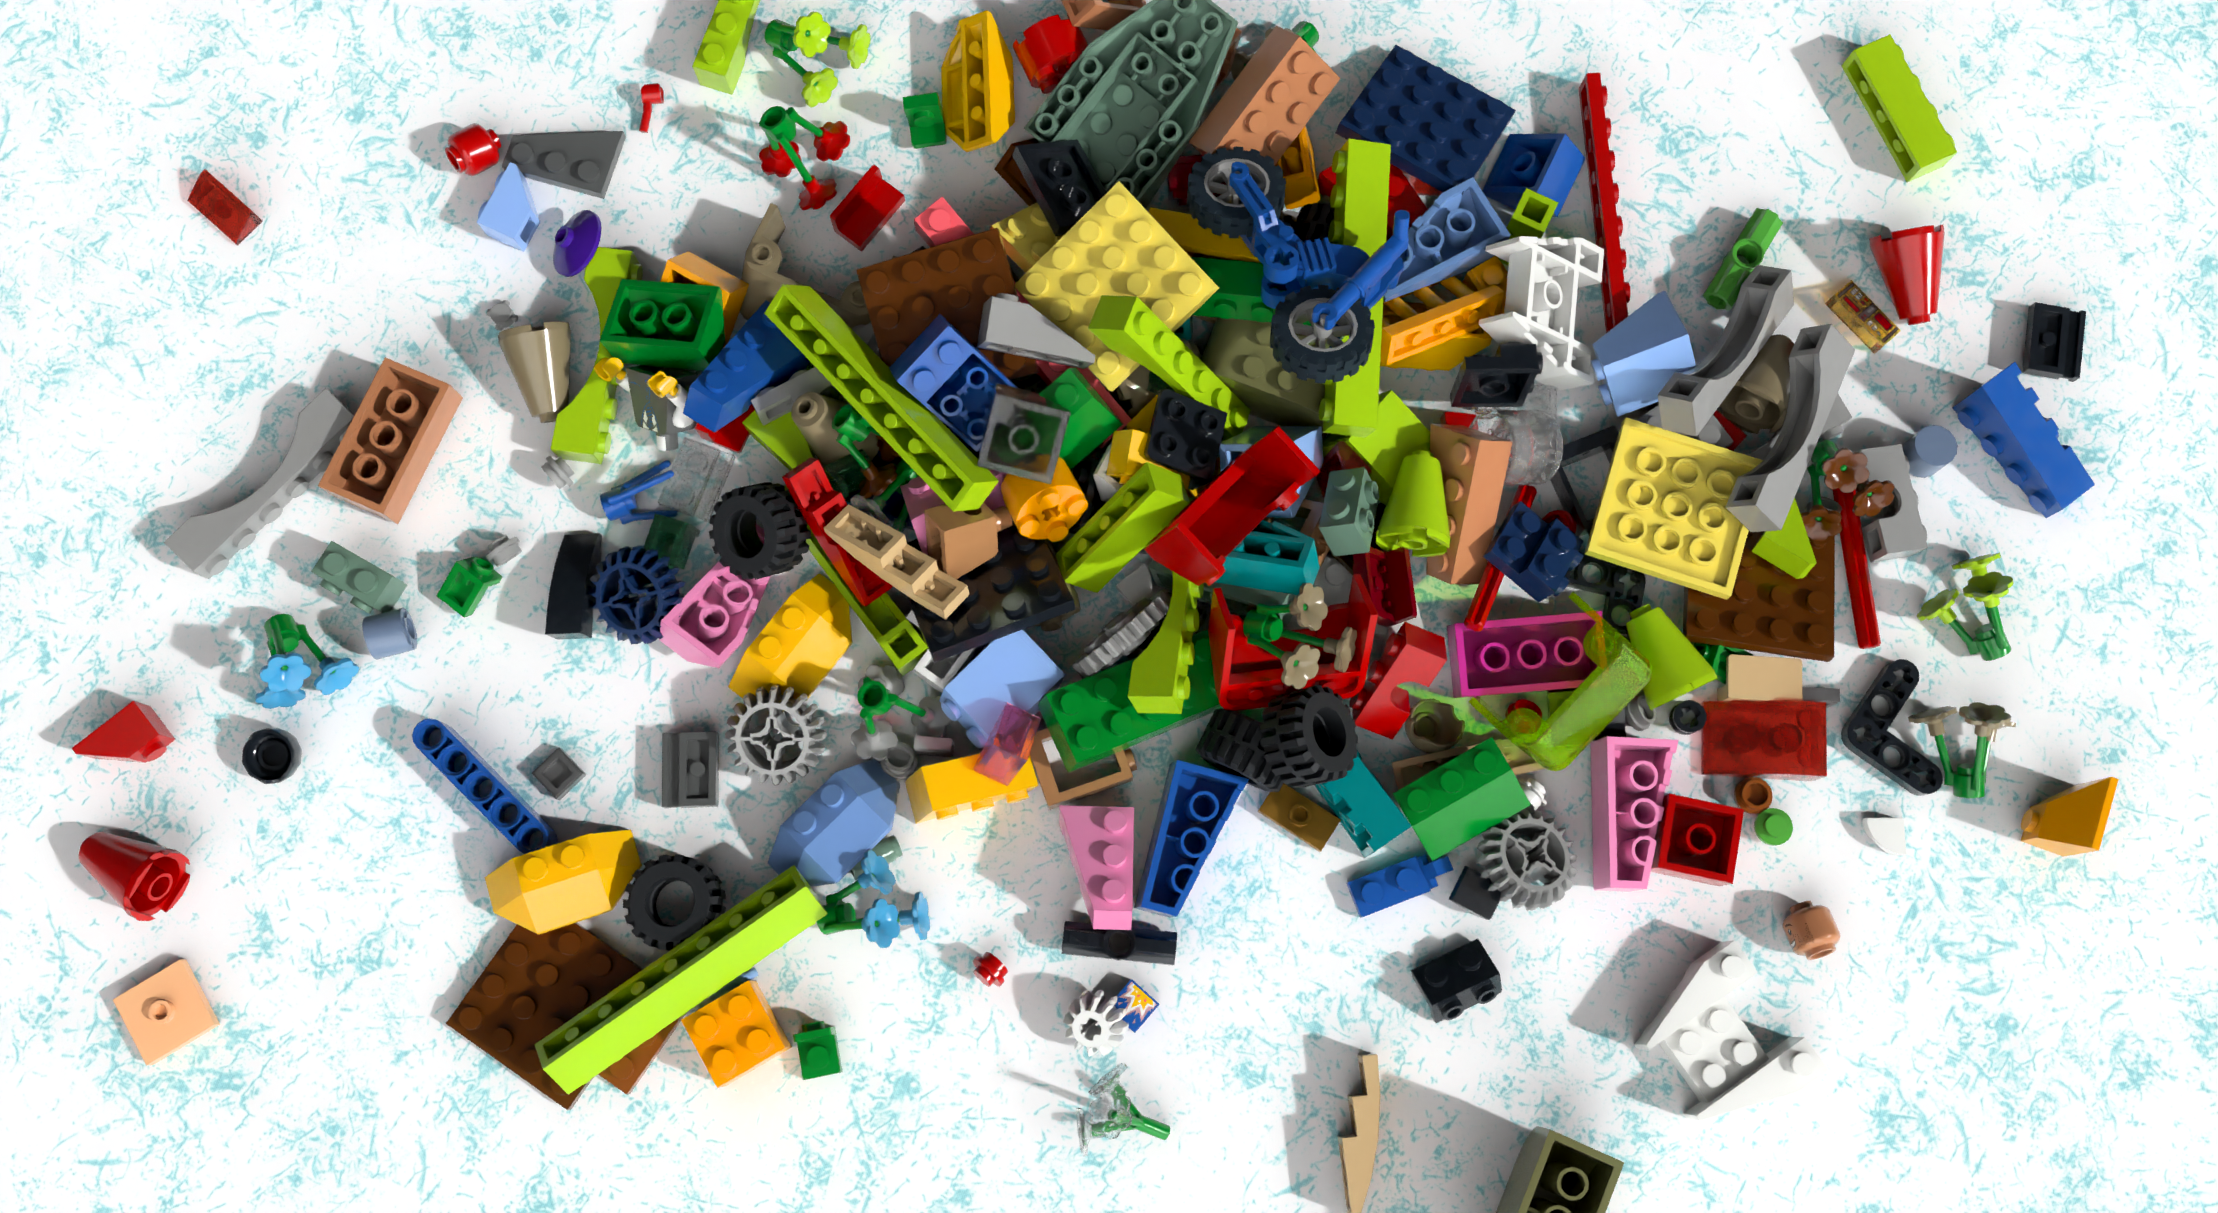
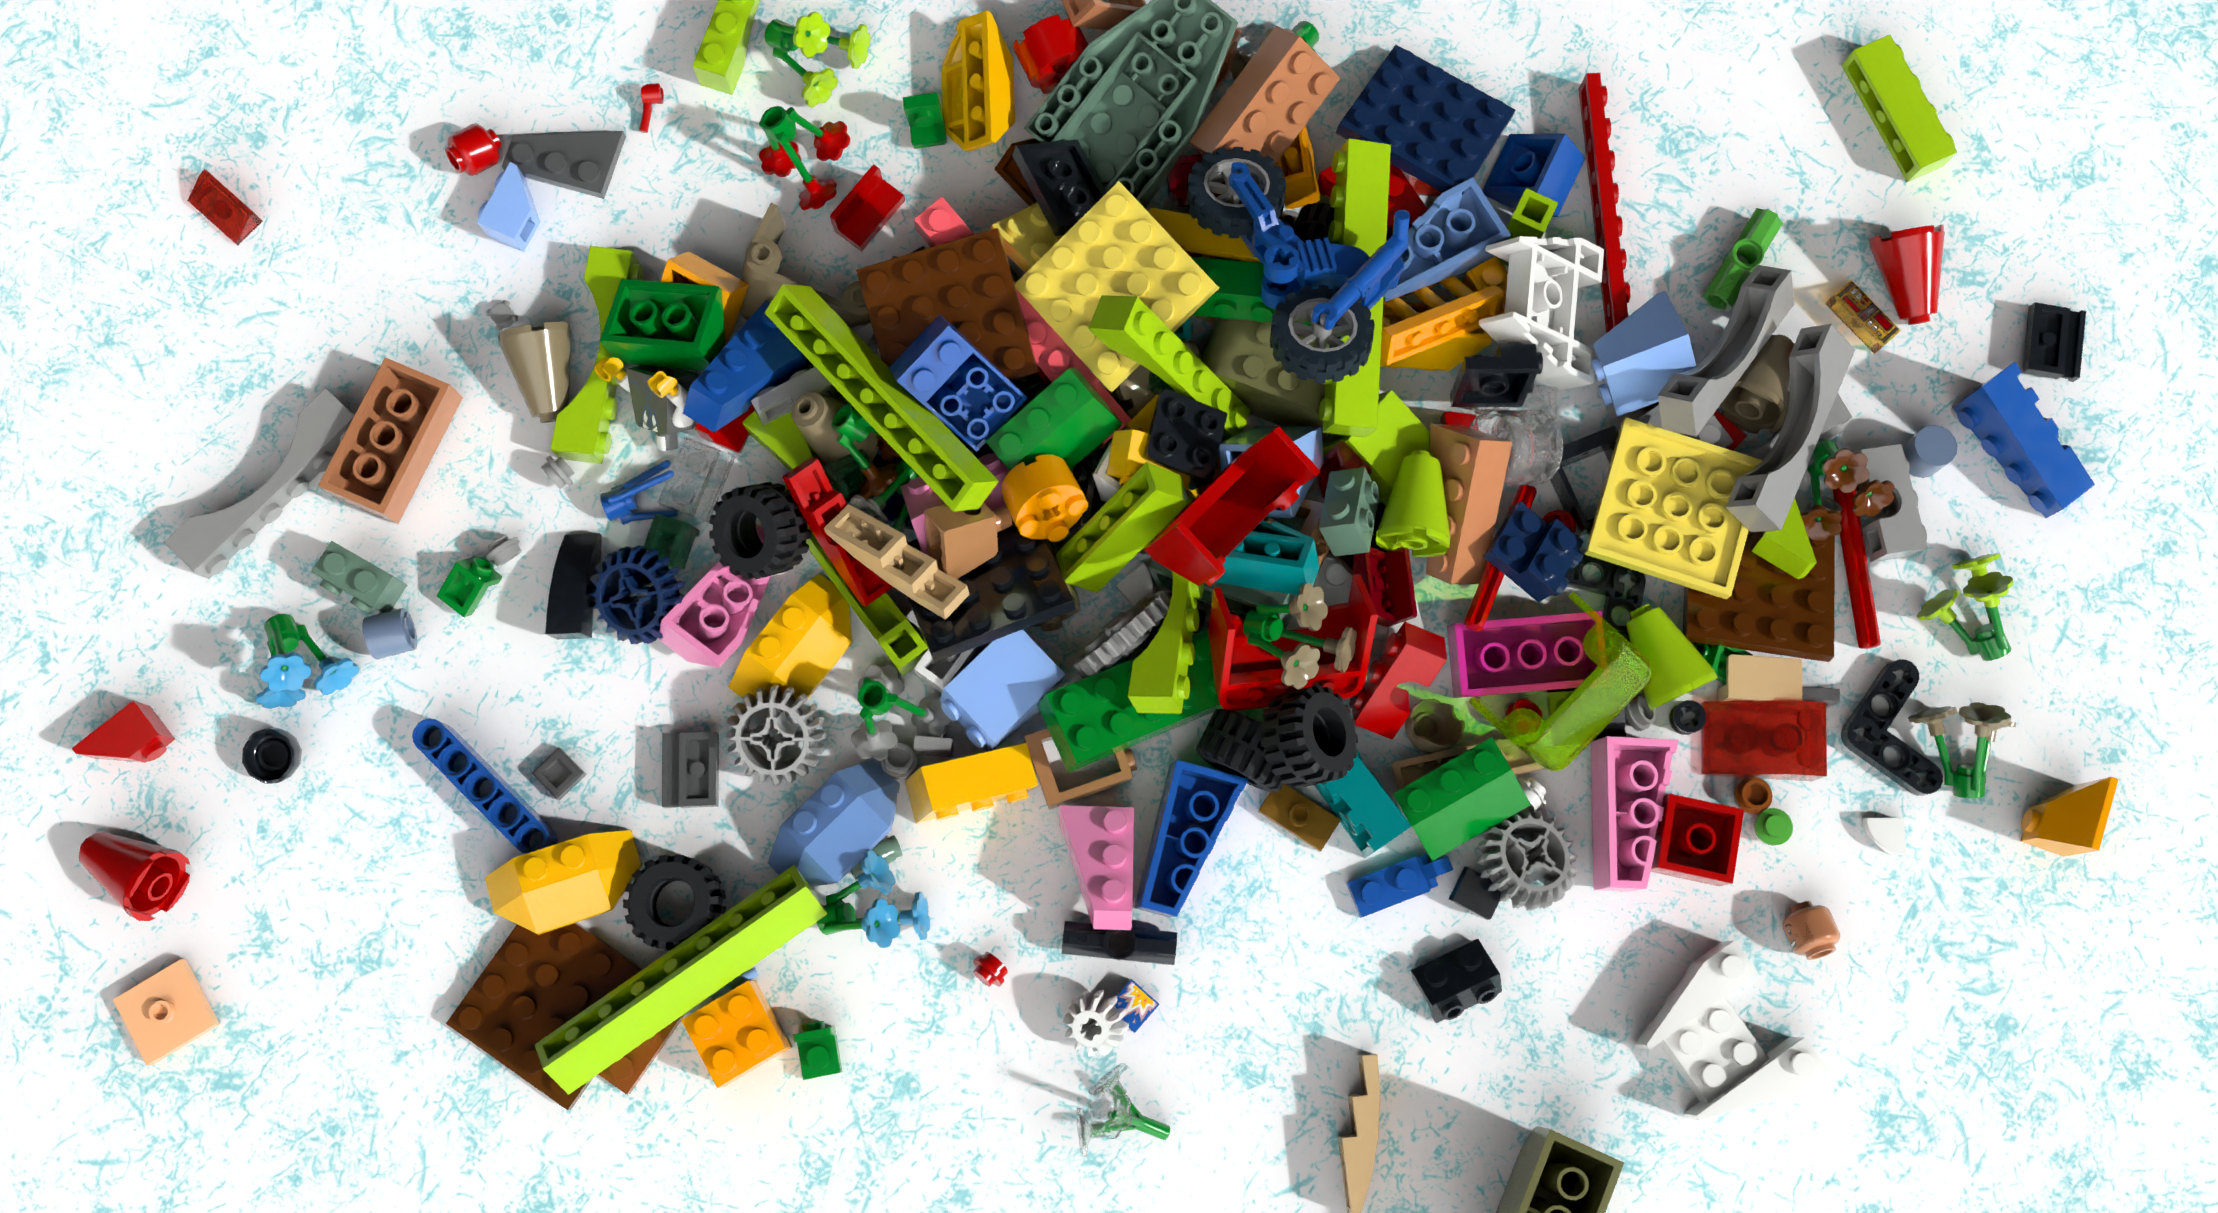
(576, 243): dark purple dish -> none
(1008, 744): clear pink slope -> none
(1023, 434): clear smoke slope -> none
(1025, 332): light grey slope -> none

